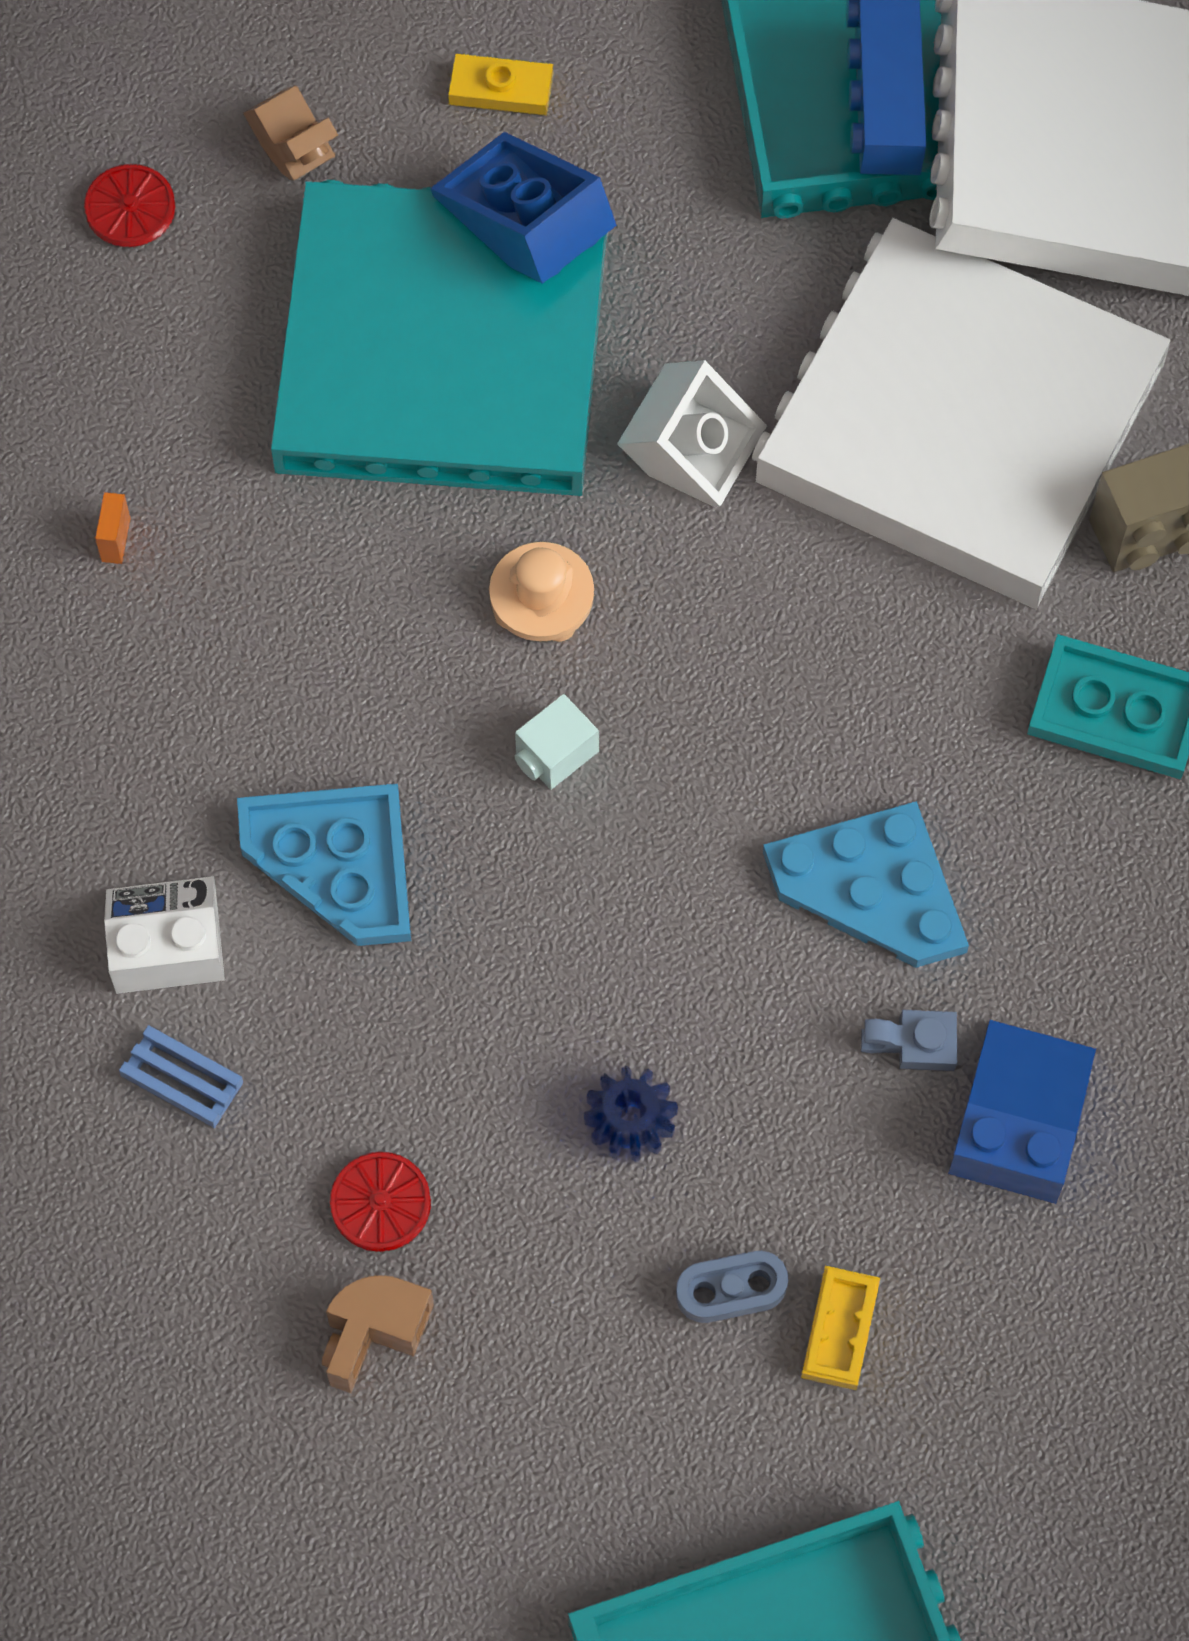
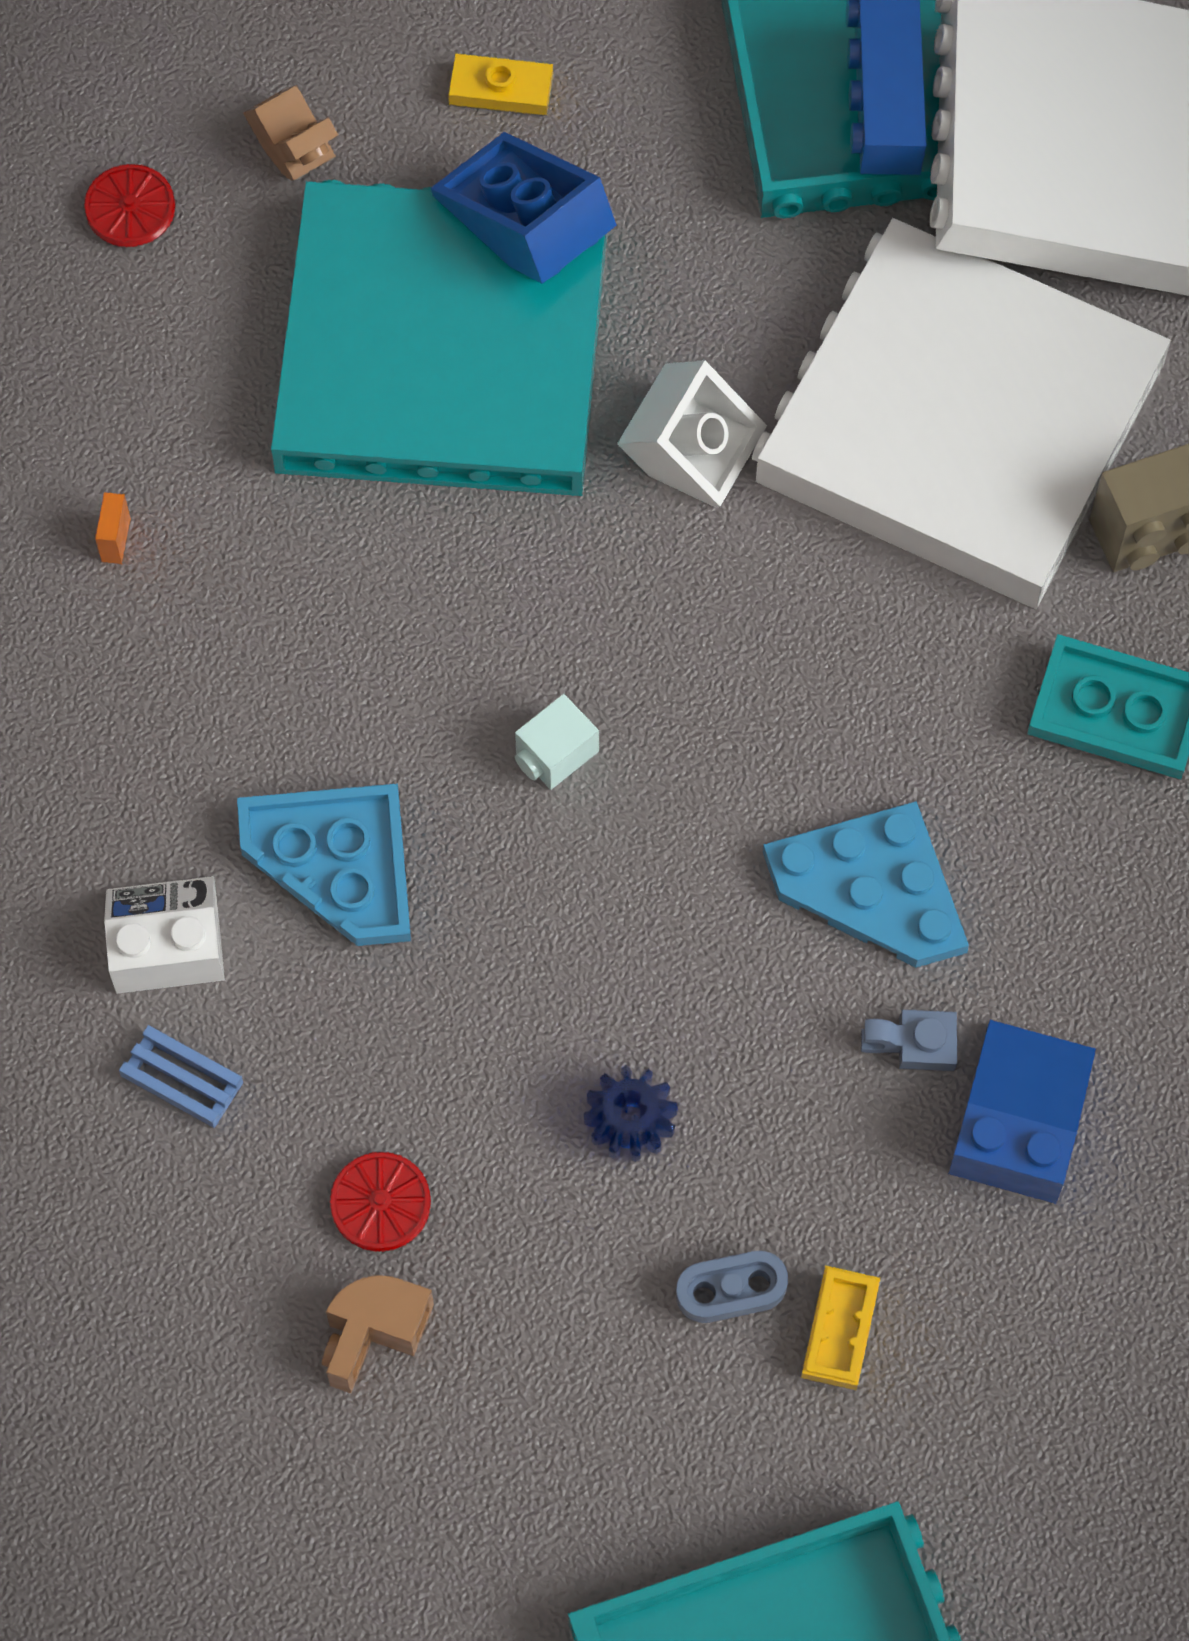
(541, 592): light nougat plate -> none

